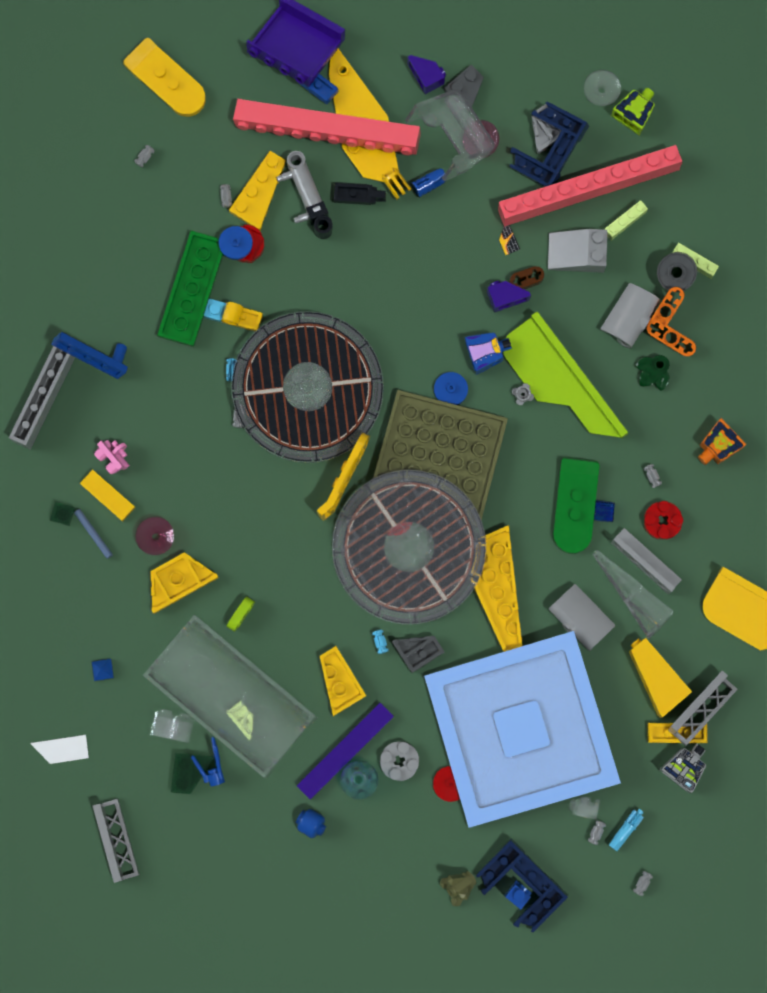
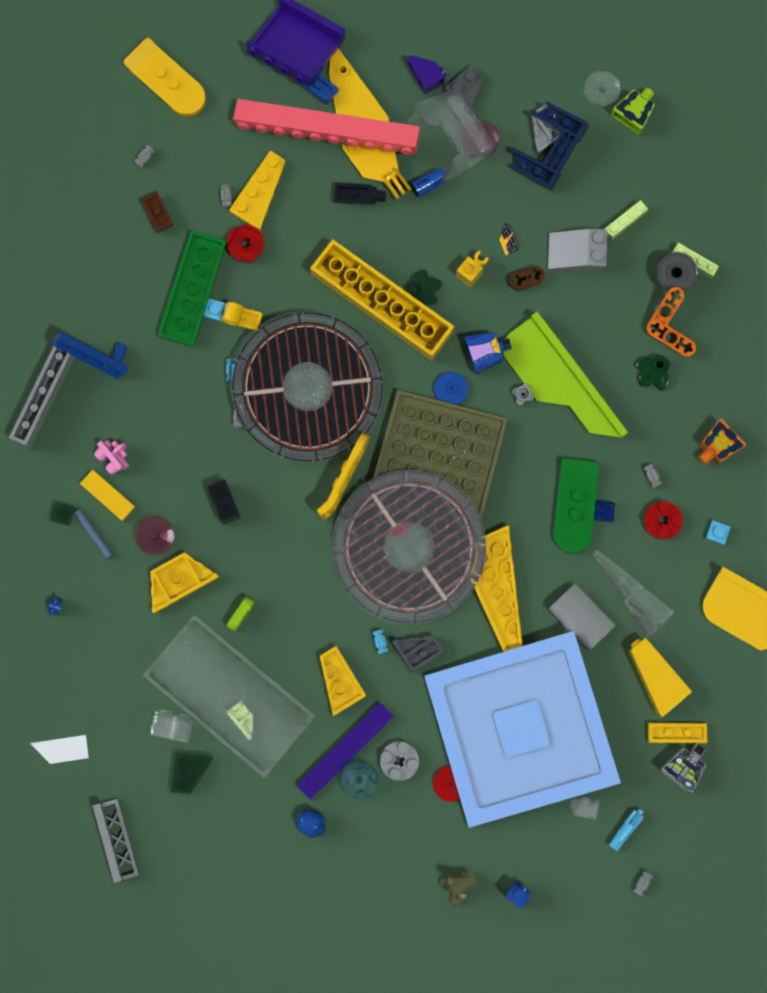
(54, 606): none -> blue plate
(102, 669): blue slope -> none
(157, 212): none -> reddish brown plate
(215, 774): blue plant -> none
(224, 502): none -> black brick
(235, 243): blue piece -> none
(315, 208): light grey piece -> none
(382, 300): none -> yellow brick
(426, 286): none -> clear green plate
(471, 269): none -> yellow brick
(506, 295): dark purple slope -> none
(515, 858): dark blue wedge -> none
(589, 185): coral brick -> none
(596, 832): light grey piece -> none
(631, 315): light grey panel -> none
(646, 561): light grey fence -> none
(700, 700): light grey fence -> none
(718, 532): none -> medium azure plate

